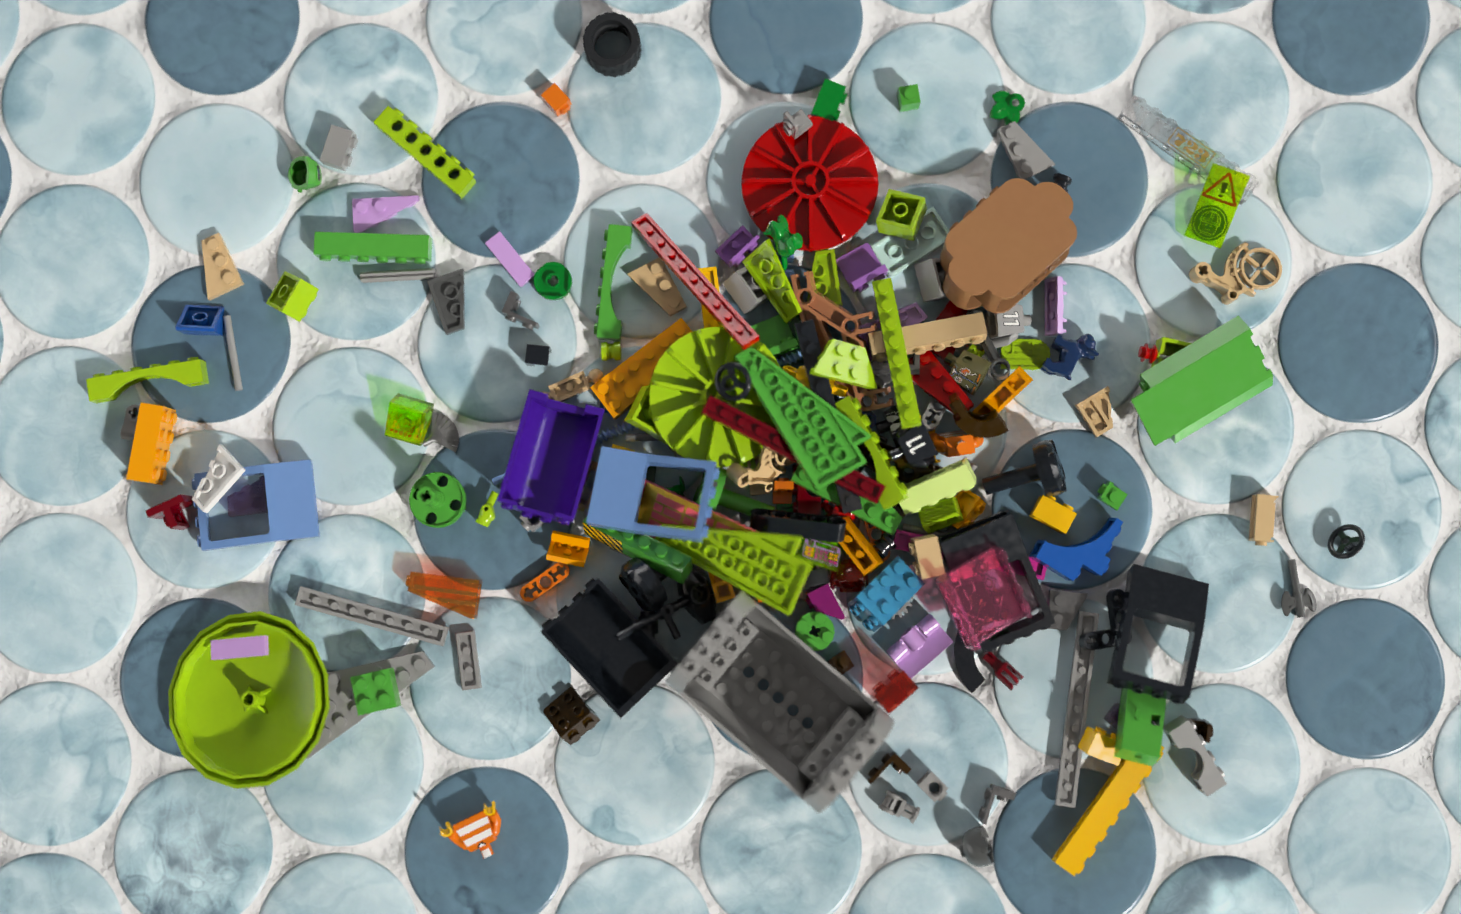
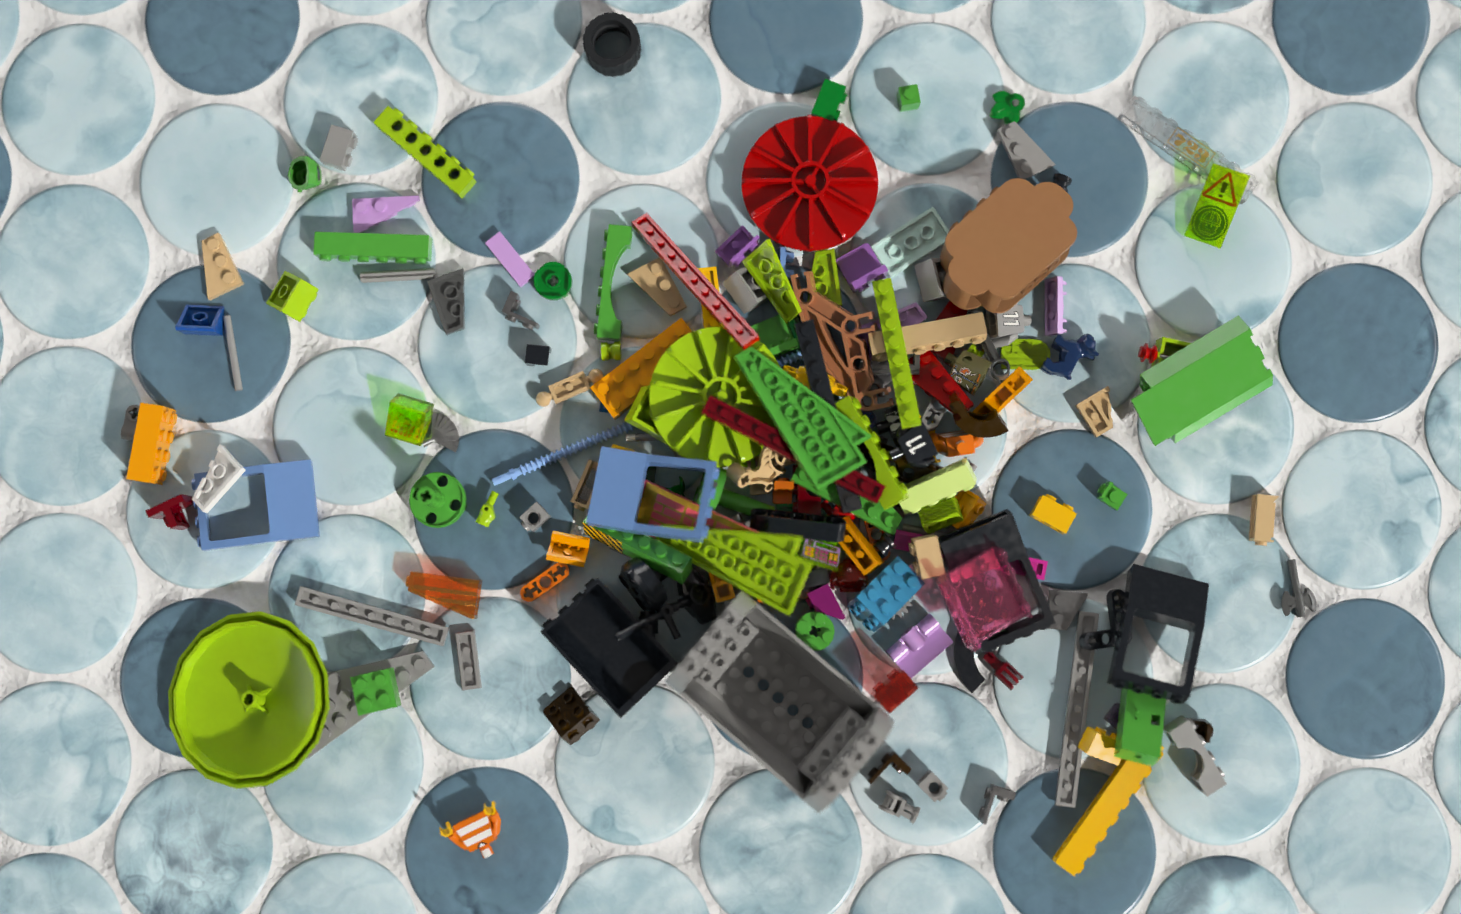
(109, 387): lime arch -> none
(239, 647): lavender tile -> none
(248, 500): clear purple wing -> none
(550, 459): dark purple cylinder -> none
(556, 100): orange brick -> none
(725, 384): black piece -> none
(784, 241): green animal -> none
(796, 124): light grey bracket -> none
(841, 662): dark brown bracket -> none
(845, 364): lime wing -> none
(901, 214): lime brick -> none
(976, 847): dark grey cylinder -> none
(1046, 468): black piece -> none
(1089, 554): blue arch -> none
(1230, 284): tan piece -> none
(1349, 545): black piece -> none

